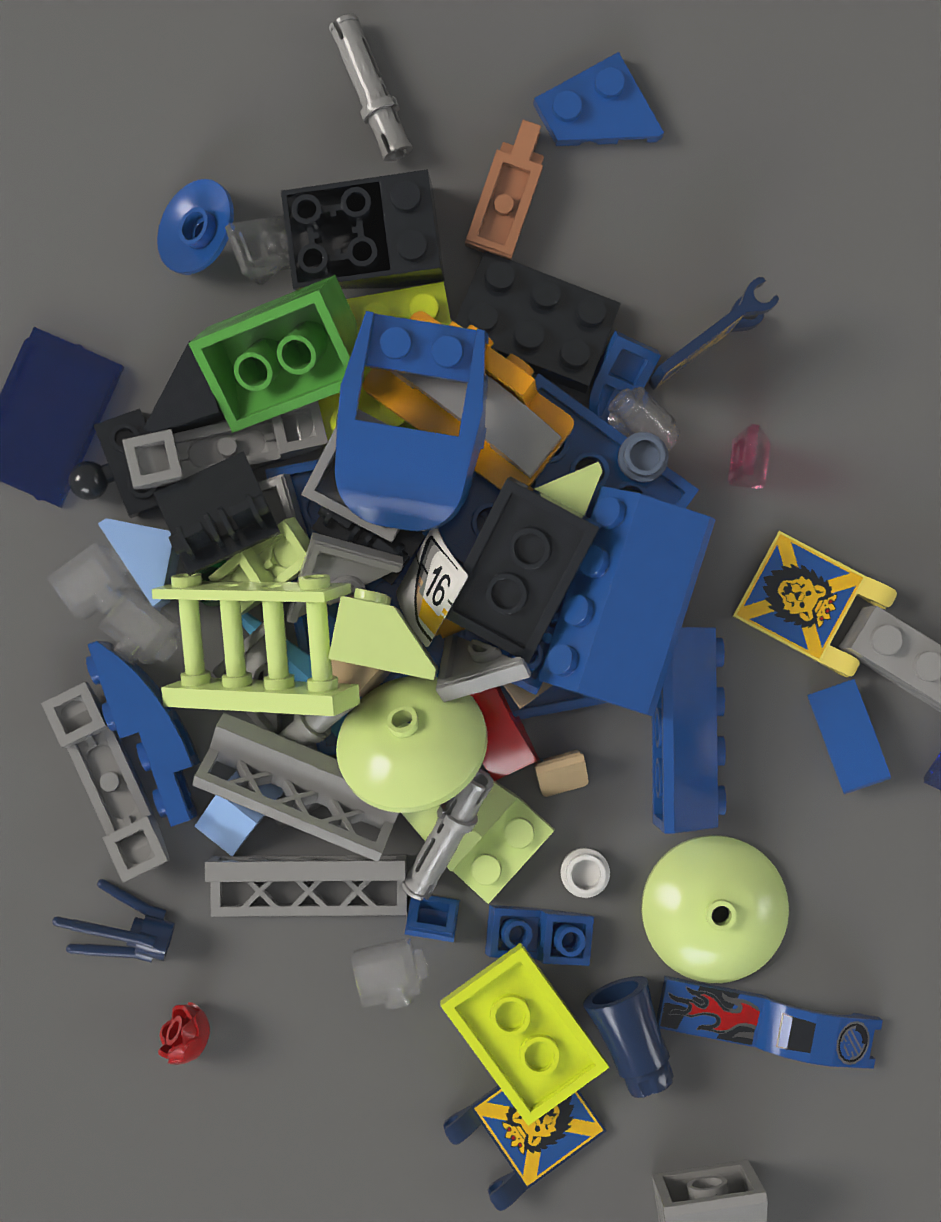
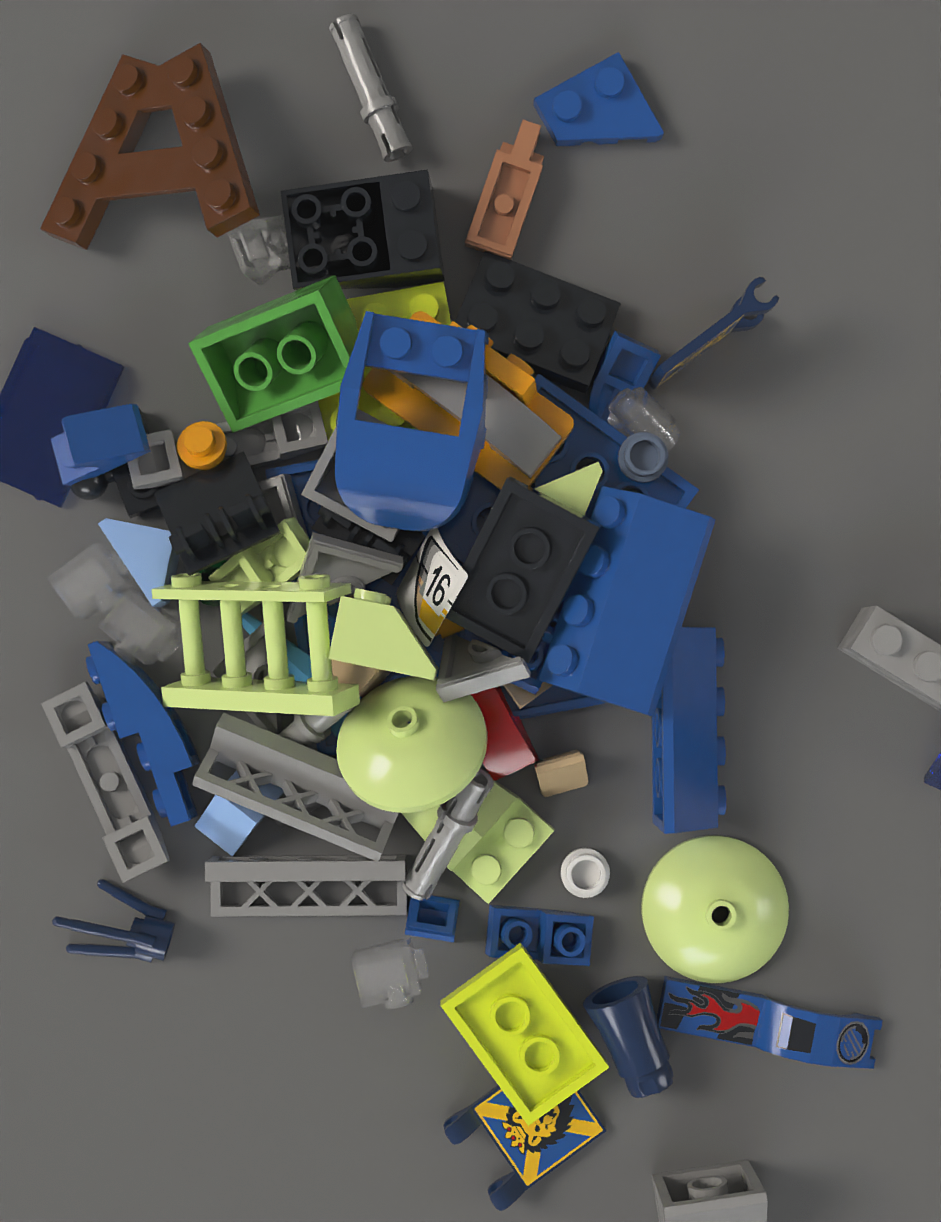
(99, 442): none -> blue slope
(111, 170): none -> reddish brown plate
(185, 399): black slope -> none
(185, 1034): red plate -> none
(194, 226): blue dish -> none
(202, 445): none -> light orange plate
(749, 458): clear pink slope -> none
(804, 598): flag -> none
(849, 736): blue slope -> none

